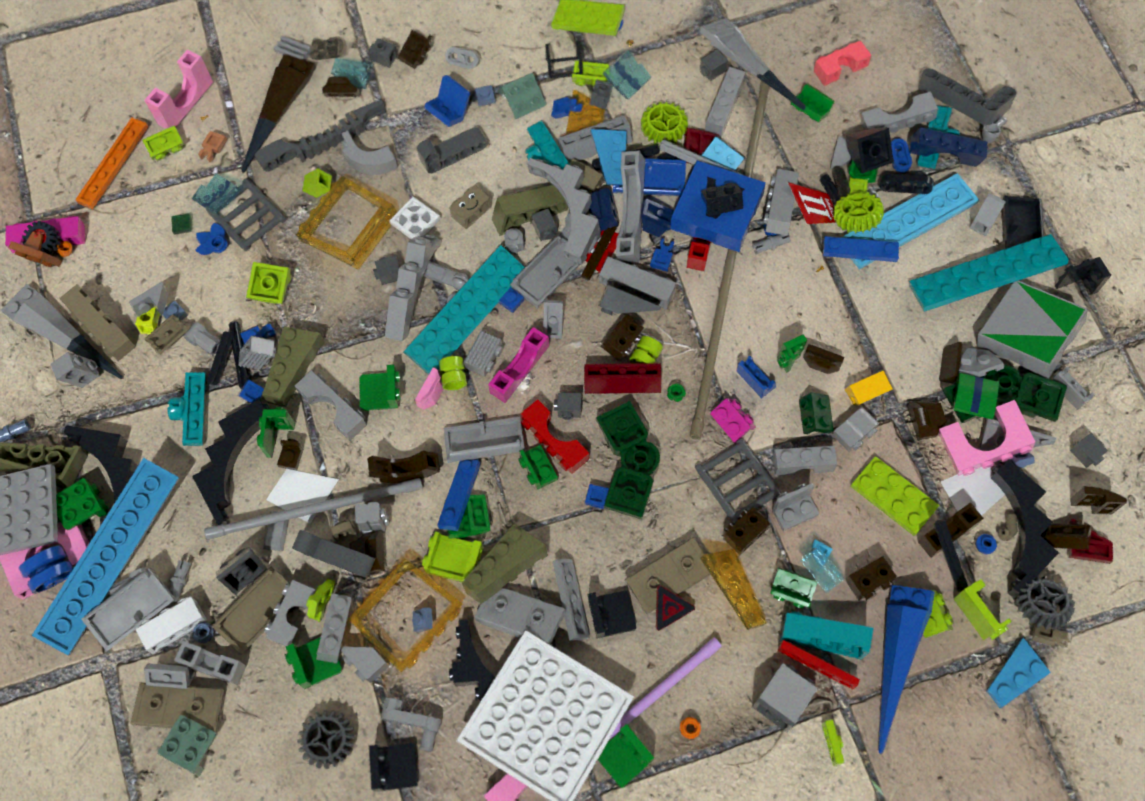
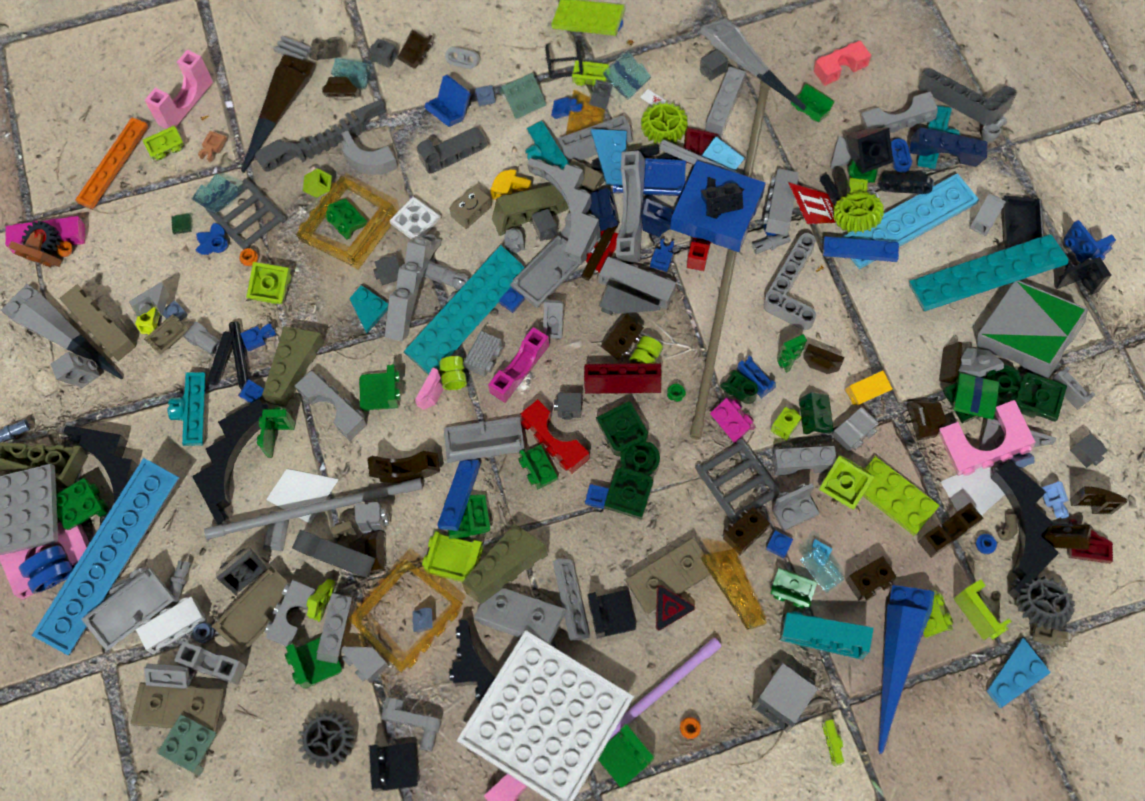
(248, 253): none -> orange plate
(256, 352): light grey brick -> none
(290, 454): dark brown bracket -> none
(344, 218): none -> green bracket
(368, 307): none -> teal wing
(507, 183): none -> yellow brick
(651, 98): none -> white sticker
(737, 385): none -> dark green piece
(779, 544): none -> blue plate
(786, 423): none -> lime brick
(787, 281): none -> light grey beam
(818, 665): red tile -> none
(846, 482): none -> lime slope
(950, 555): black axle -> none
(1055, 497): none -> light blue plate
(1084, 245): none -> blue bracket

